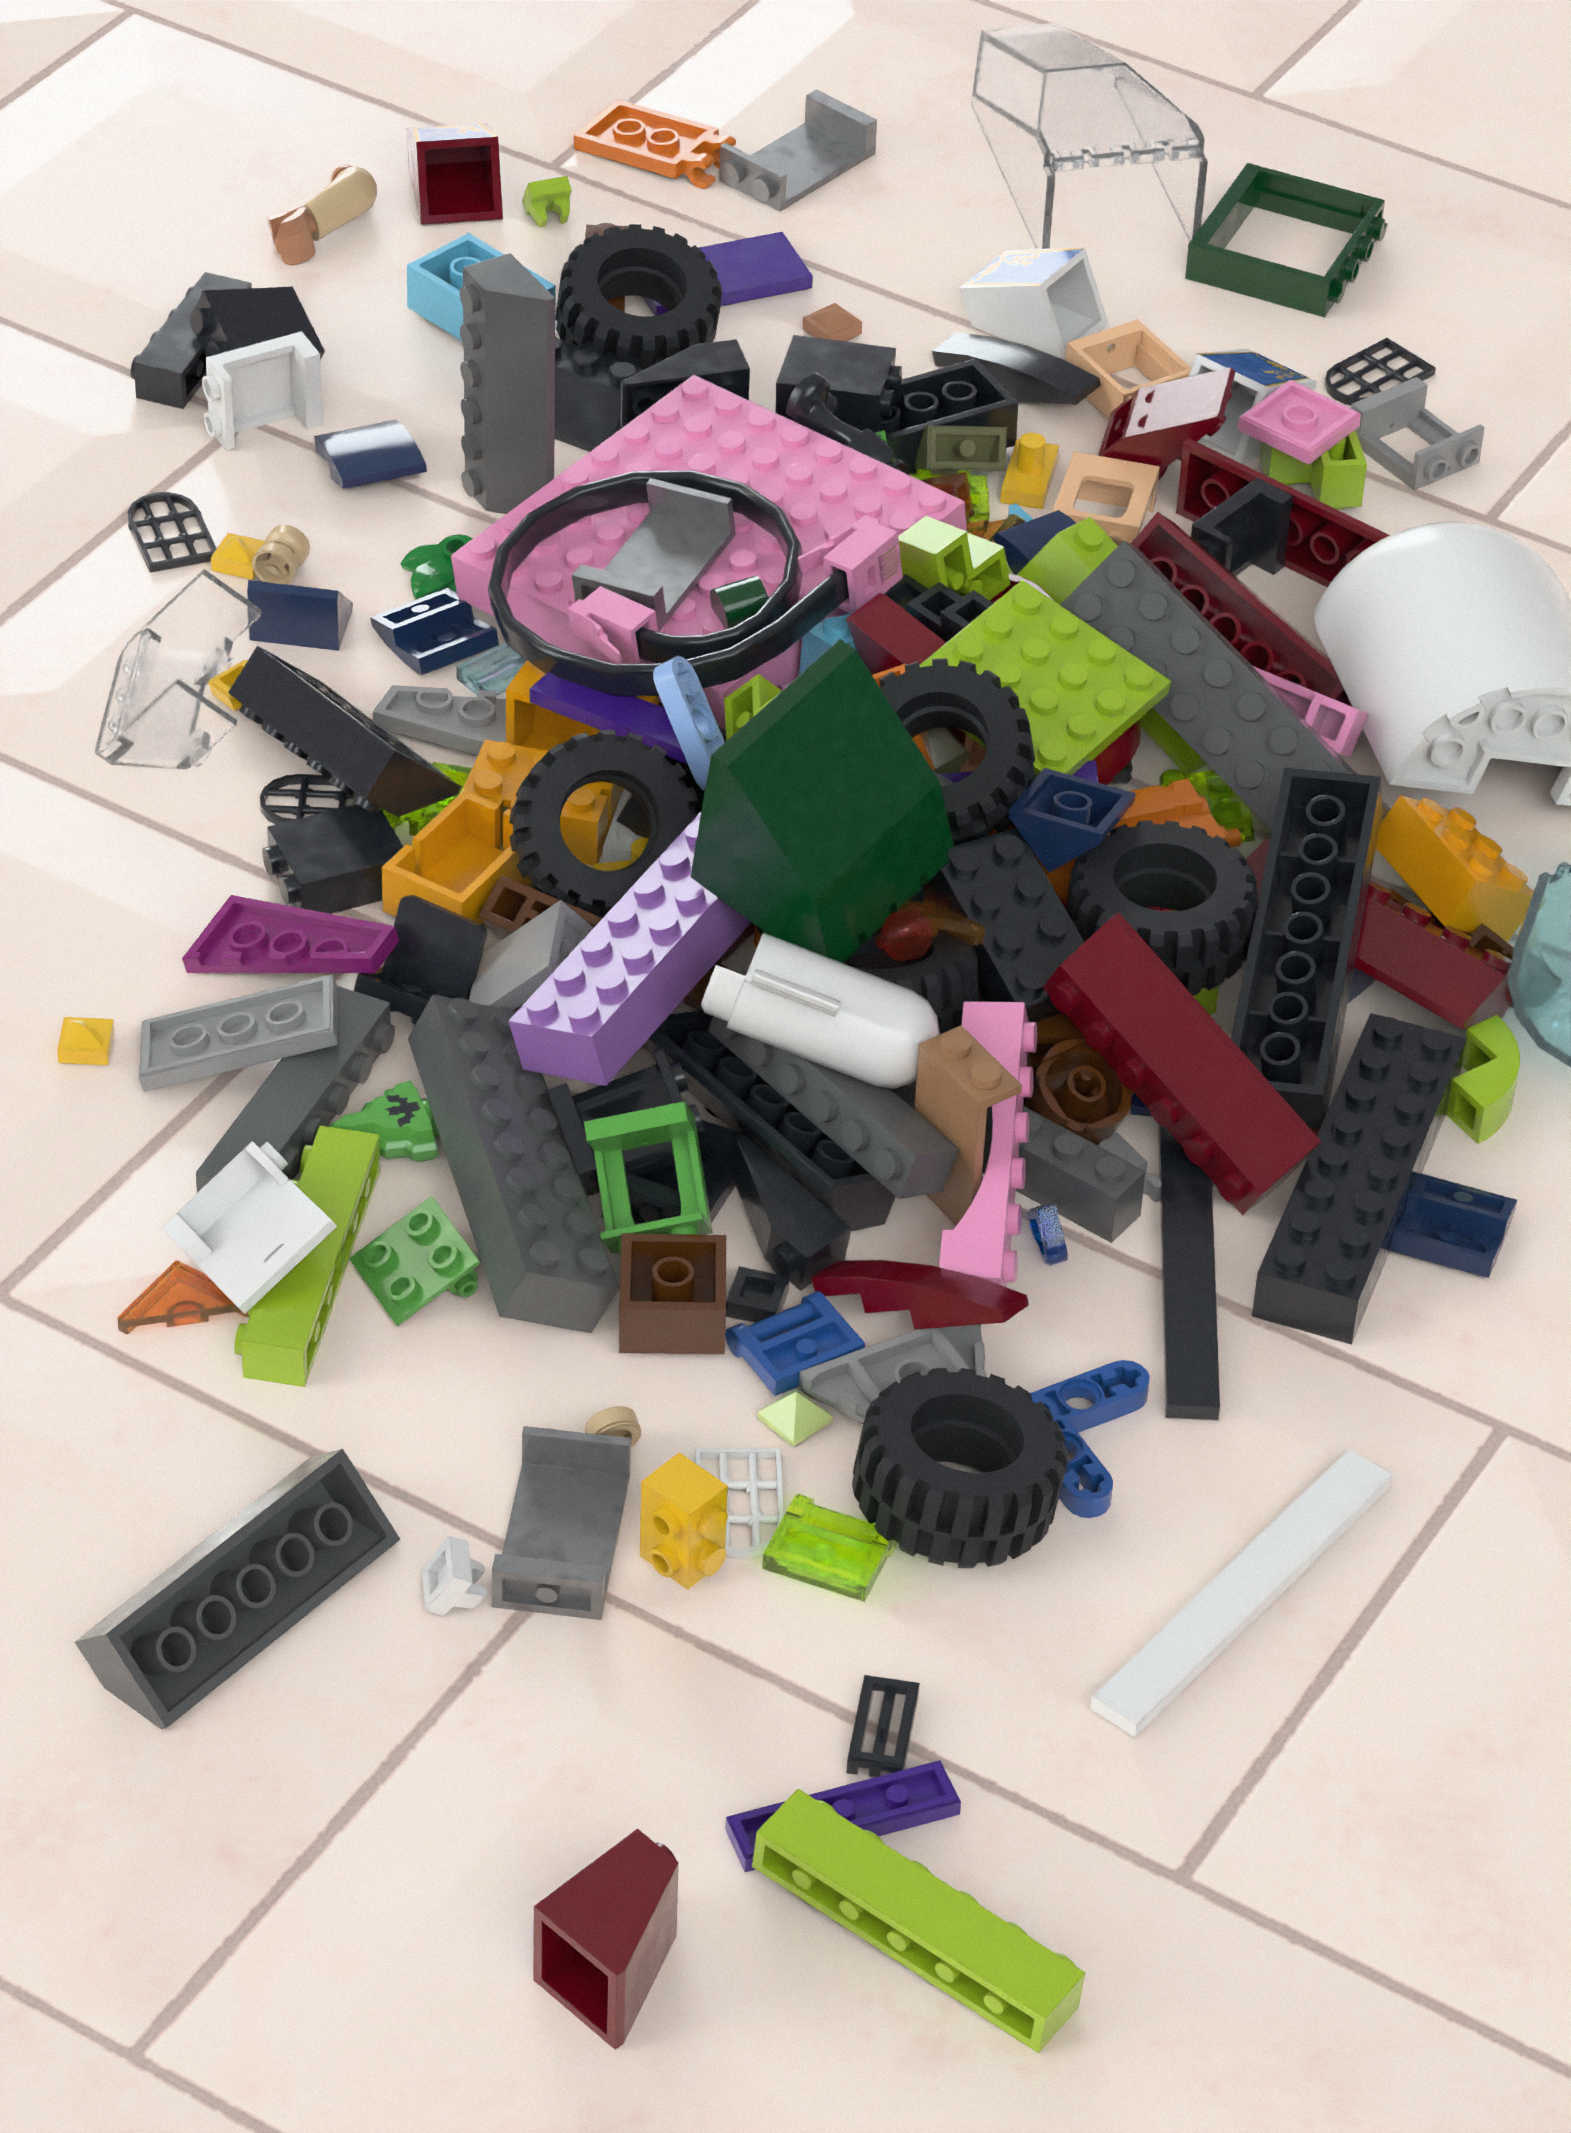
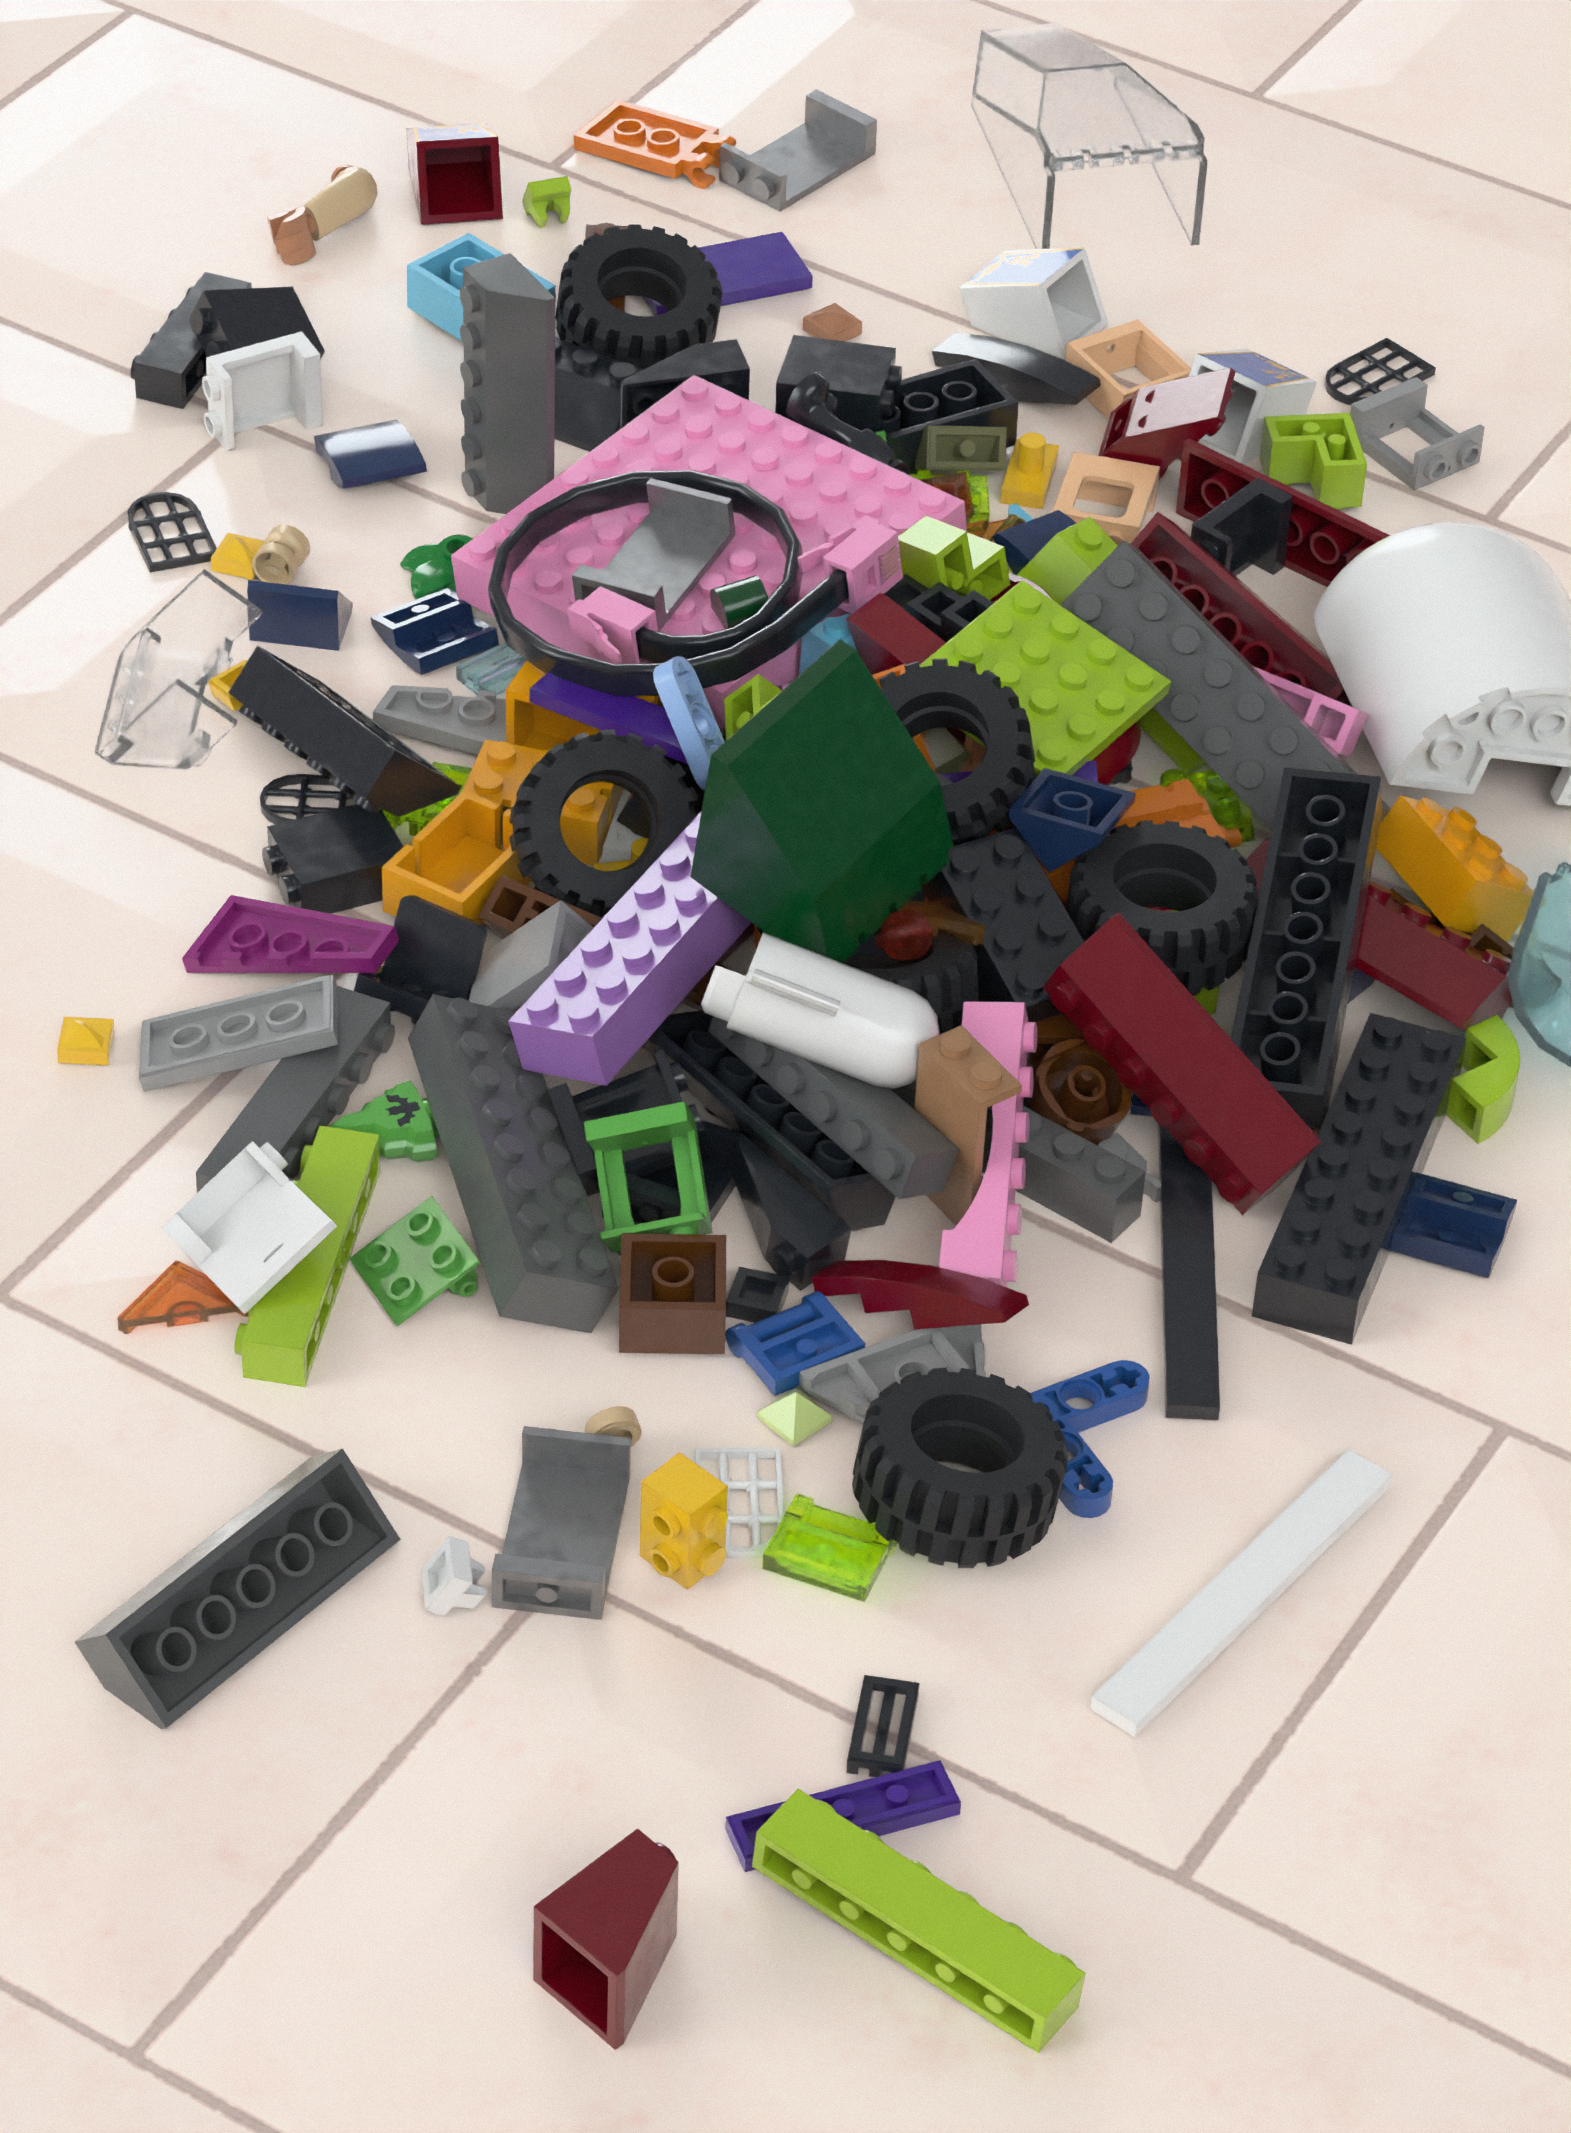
(1048, 1233): clear blue tile -> none
(1296, 198): dark green window -> none
(1299, 421): bright pink tile -> none

